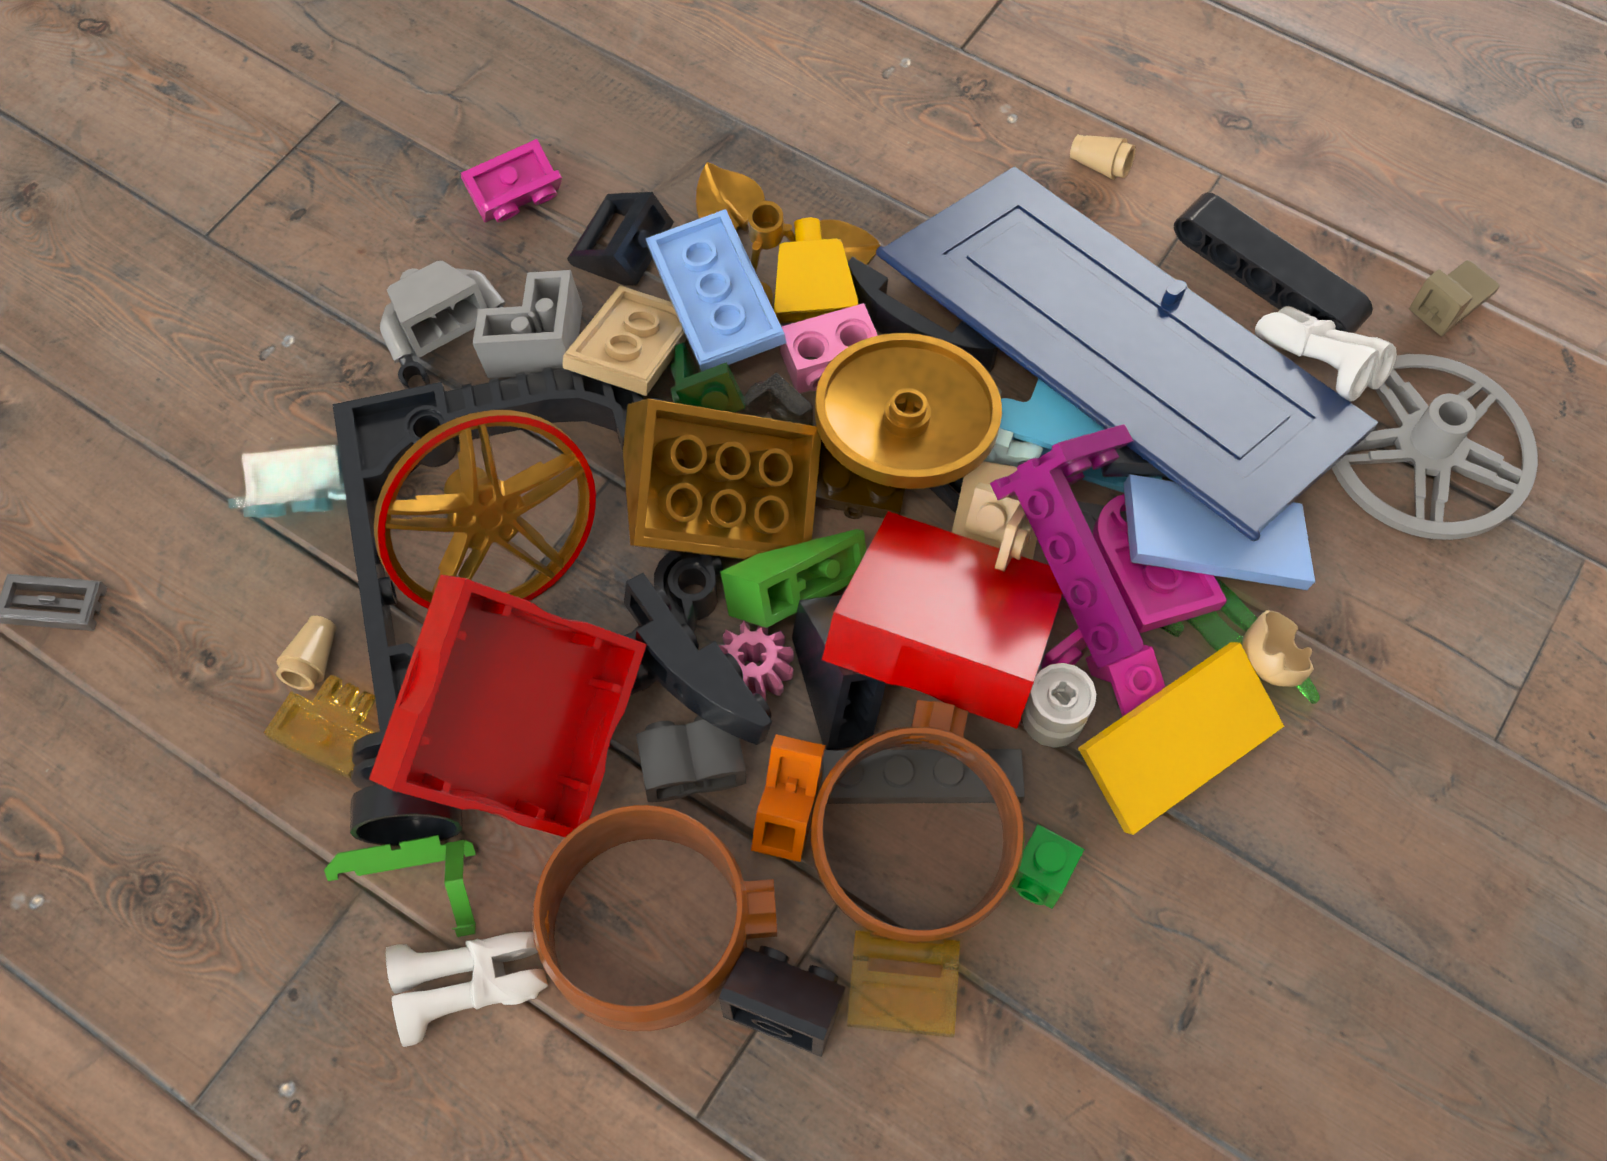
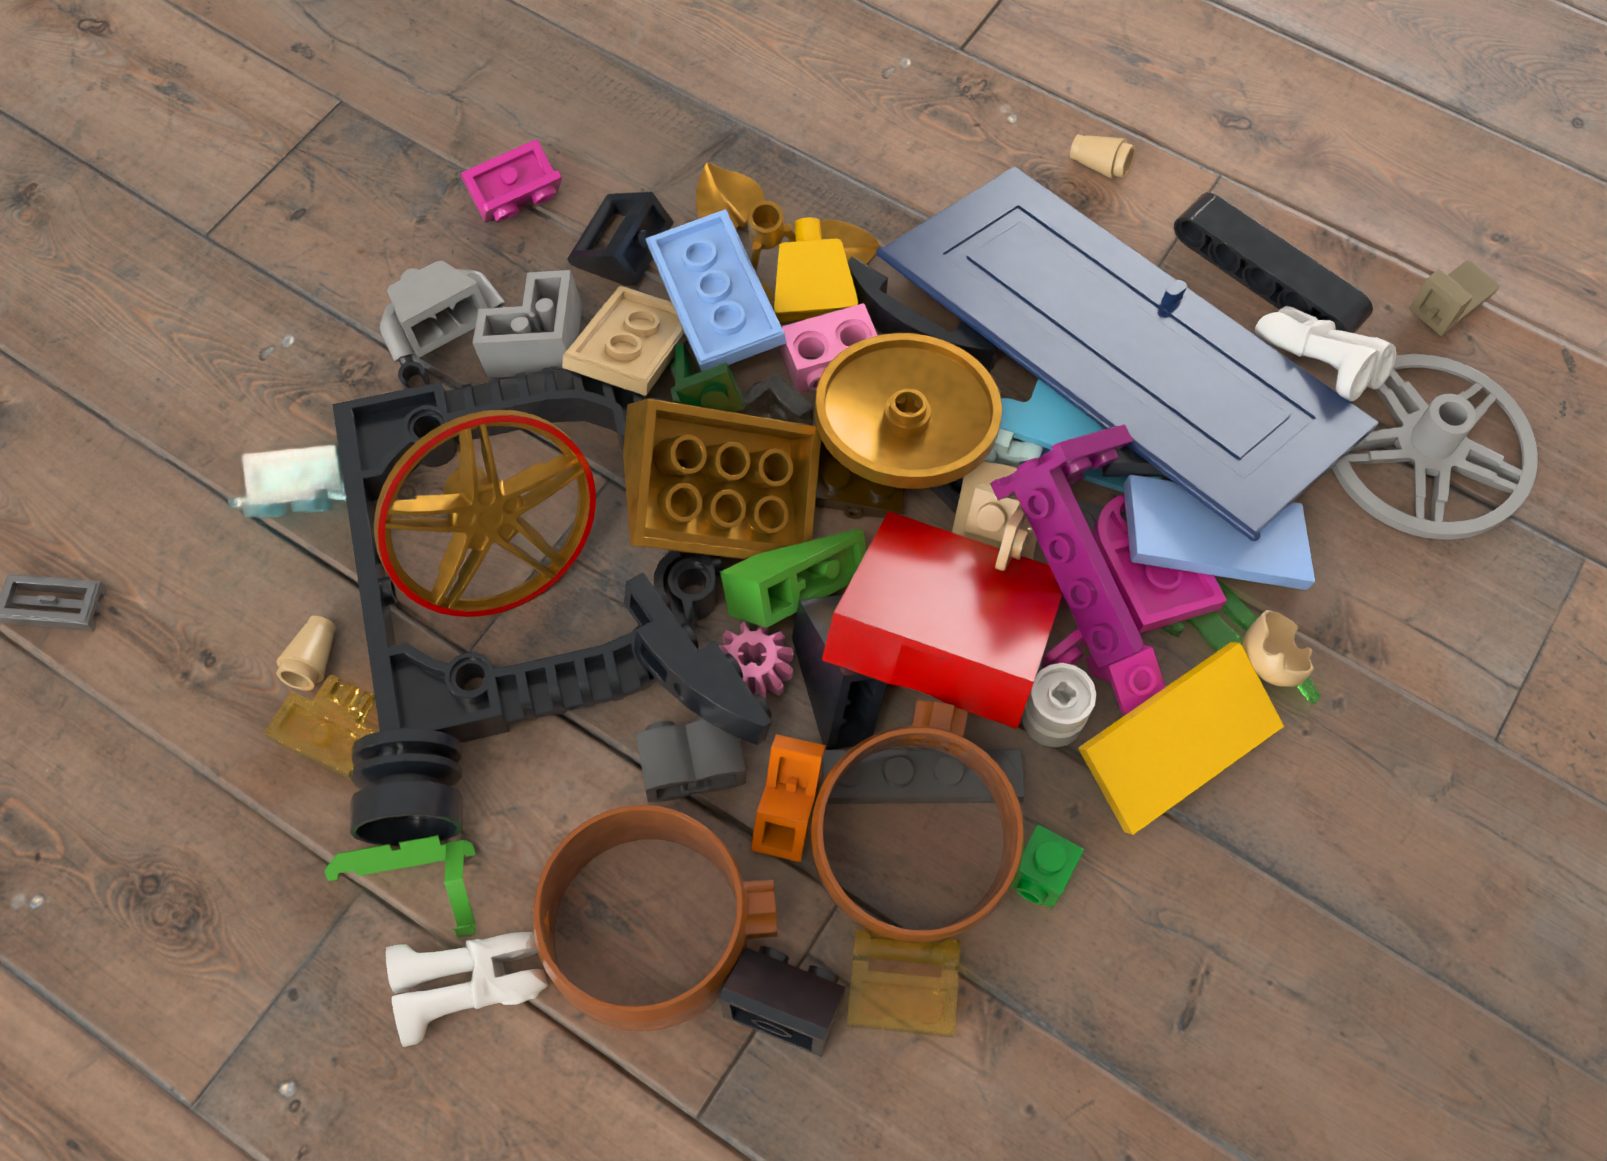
(507, 709): red tile -> none

